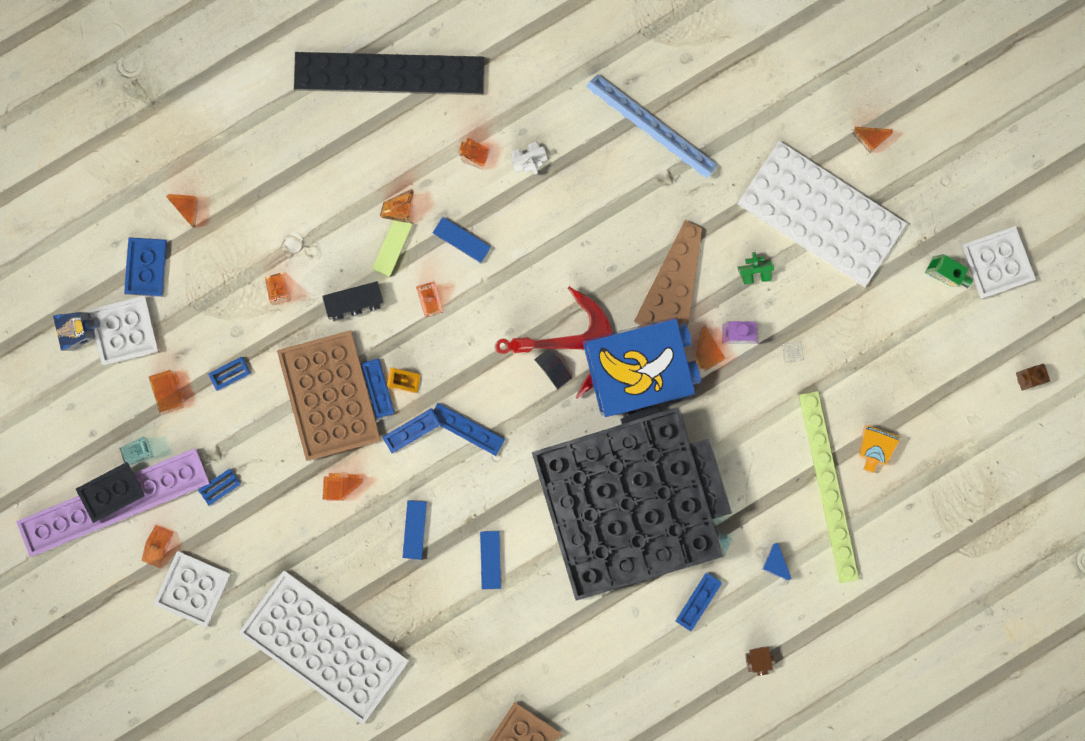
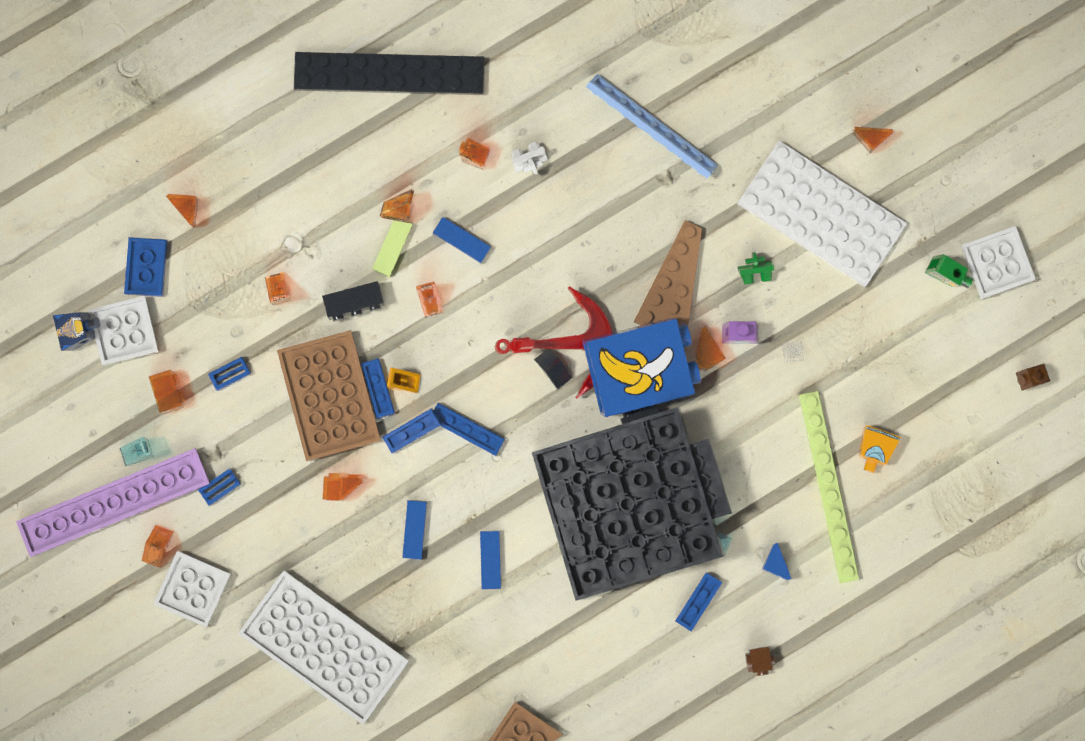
(110, 492): black plate -> none

